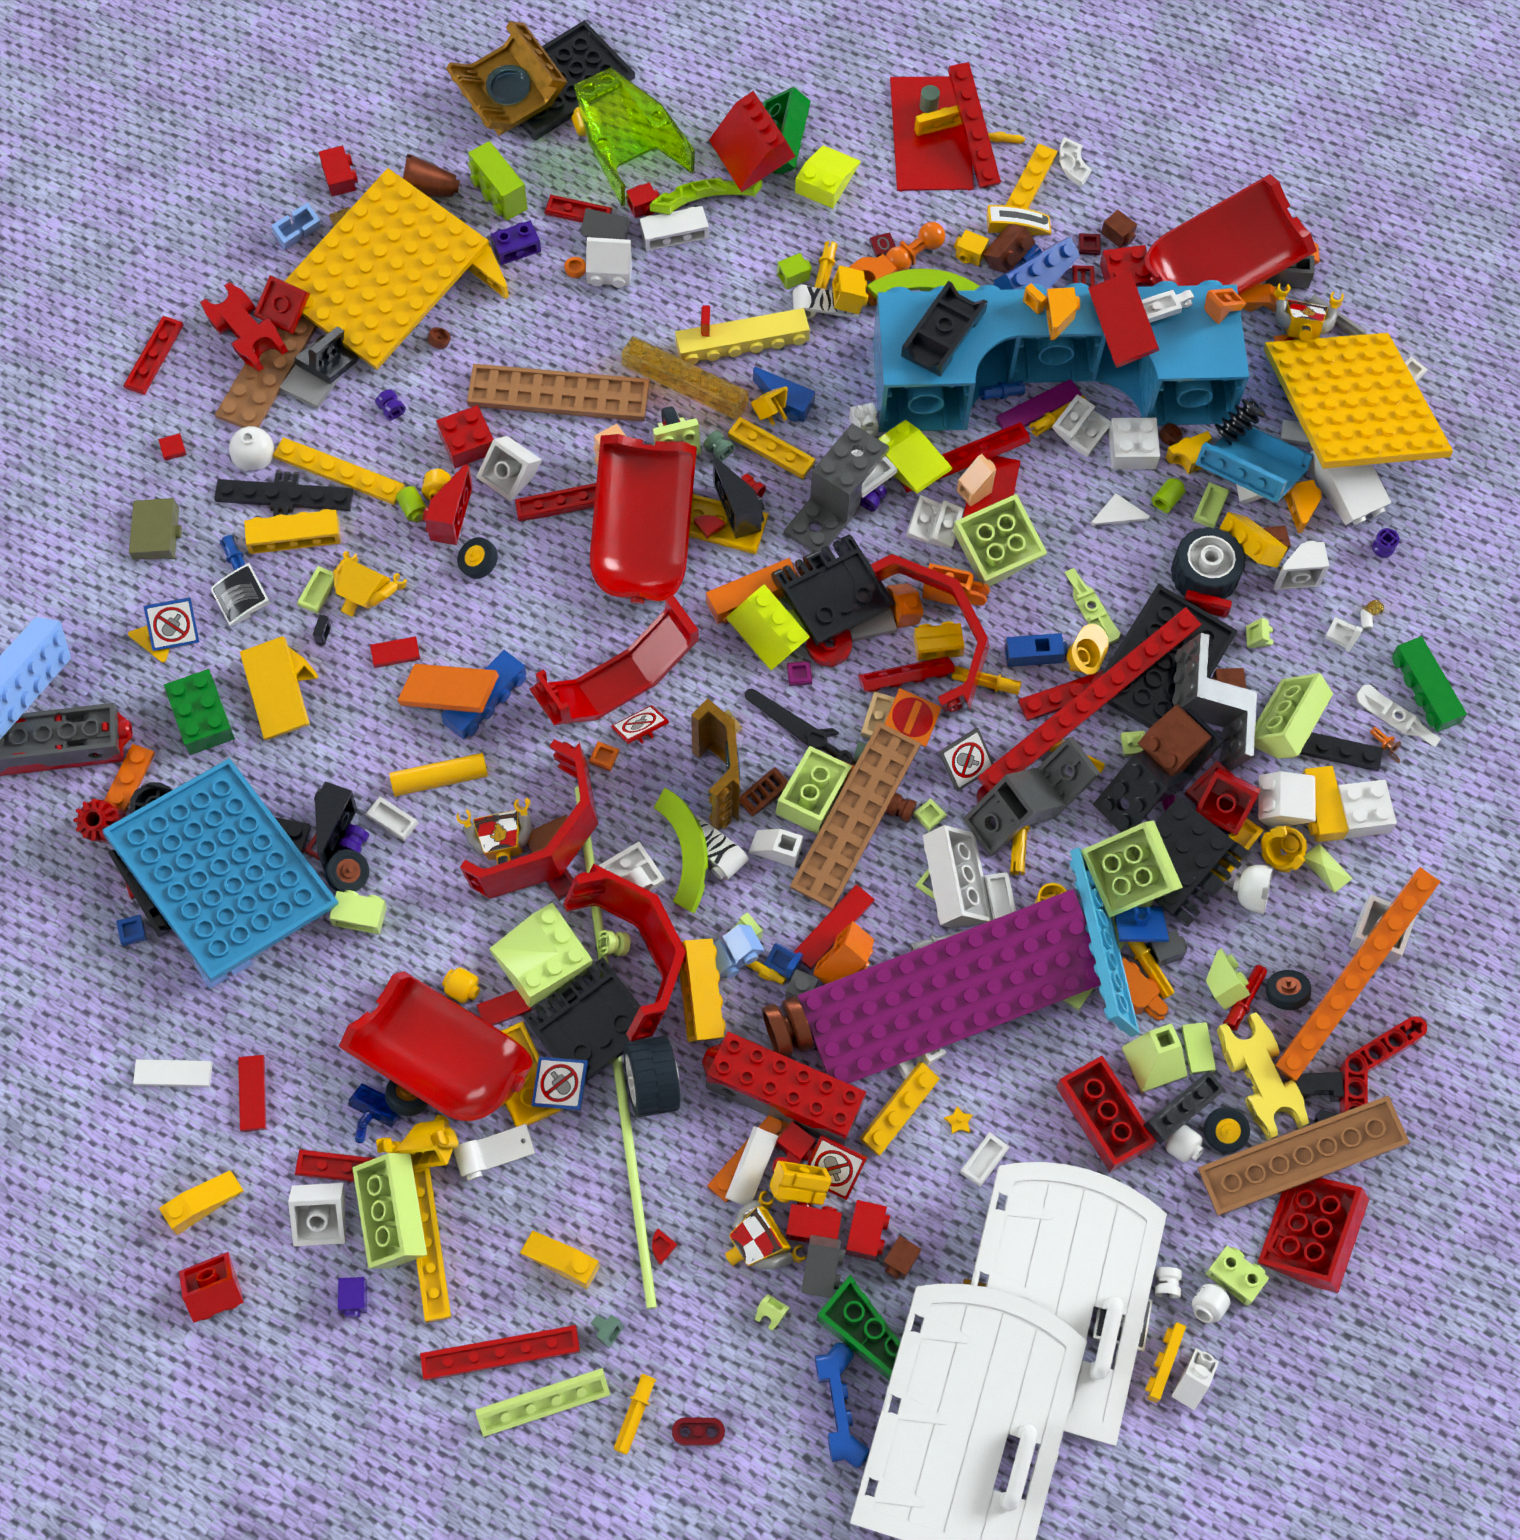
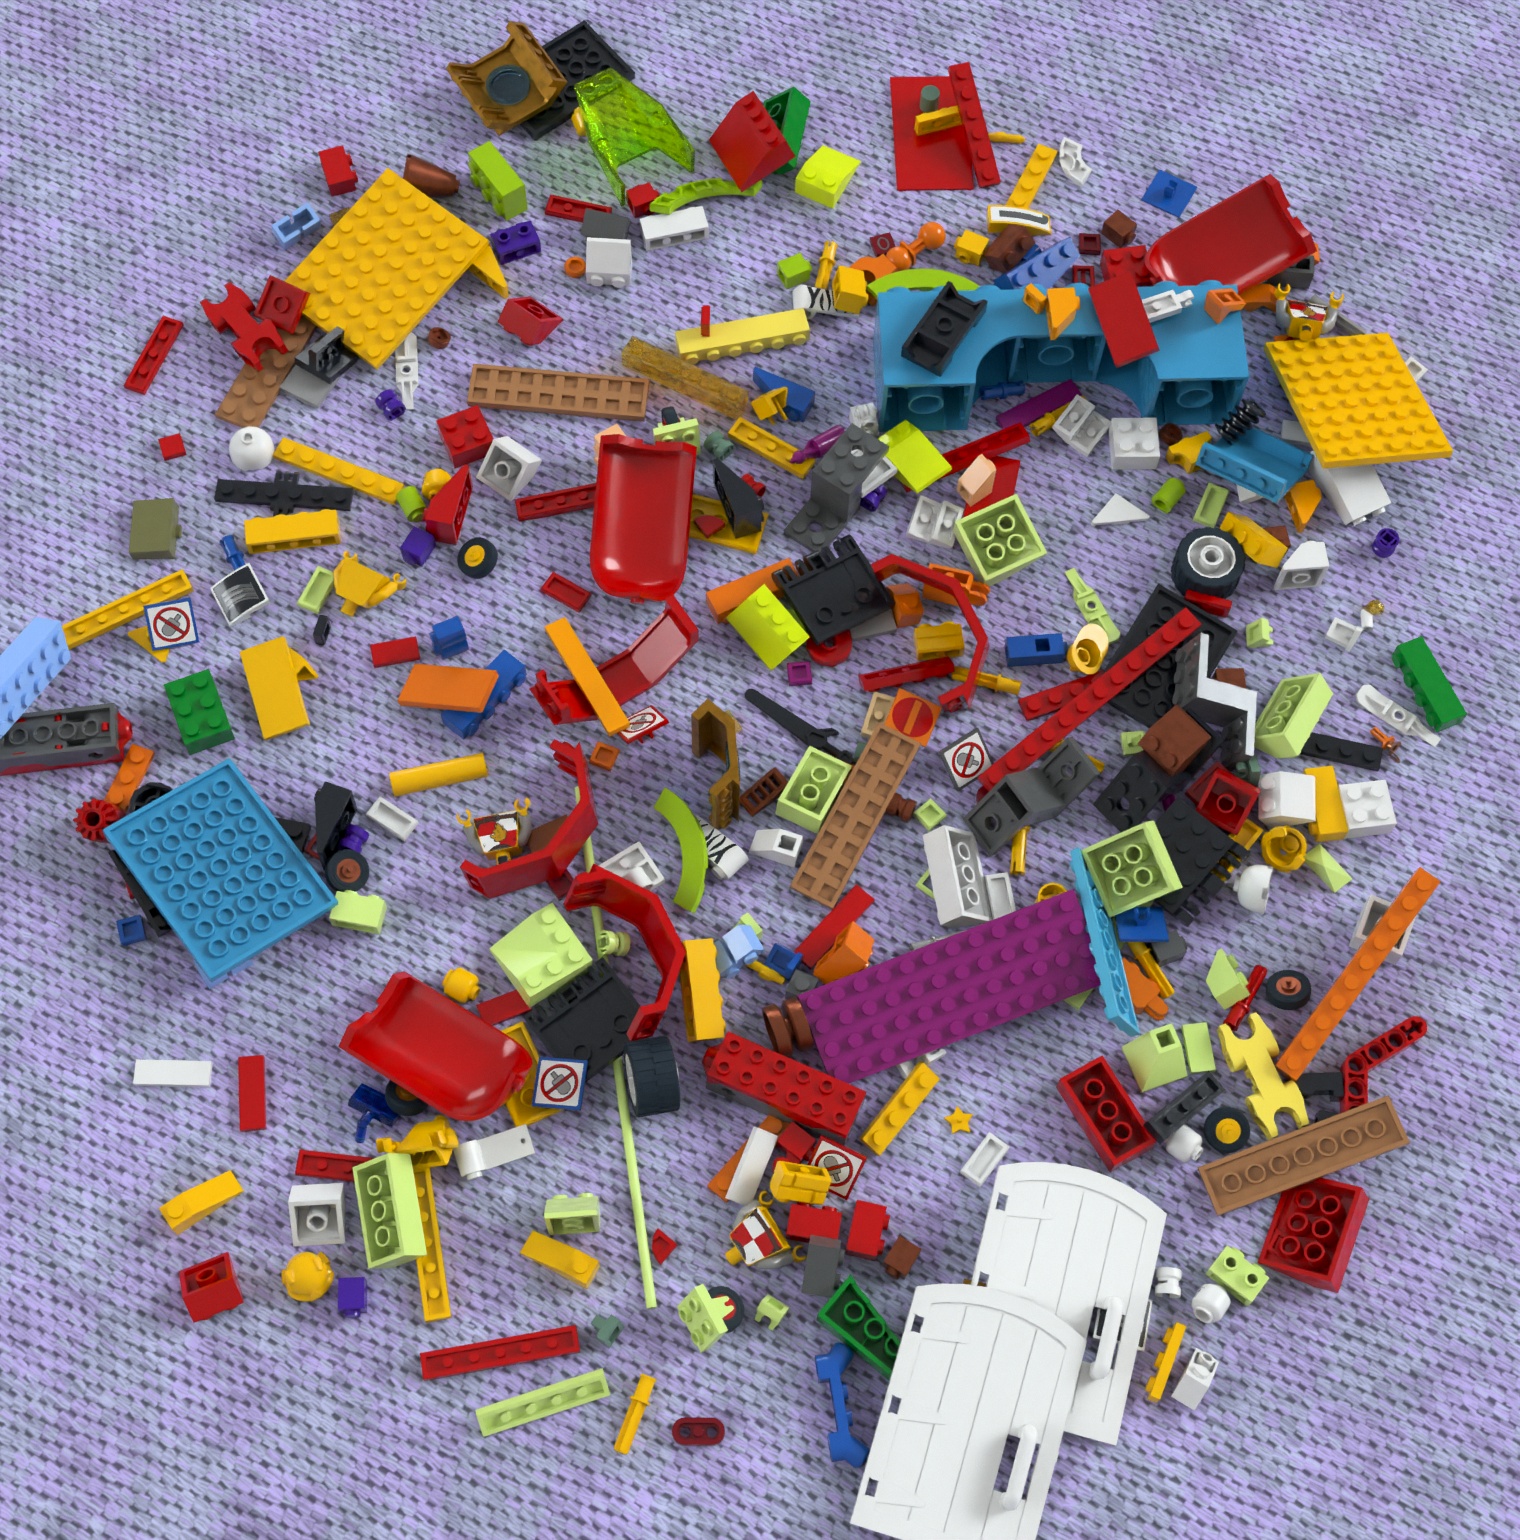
(125, 609): none -> yellow plate
(307, 1276): none -> yellow helmet
(407, 357): none -> white piece
(417, 547): none -> dark purple brick
(449, 638): none -> blue brick
(528, 320): none -> red slope
(566, 592): none -> red tile
(572, 1215): none -> yellowish green slope
(587, 676): none -> light orange tile
(711, 1314): none -> yellowish green plate
(818, 445): none -> magenta wheel
(1169, 193): none -> blue piece
(1249, 771): none -> sand green tile

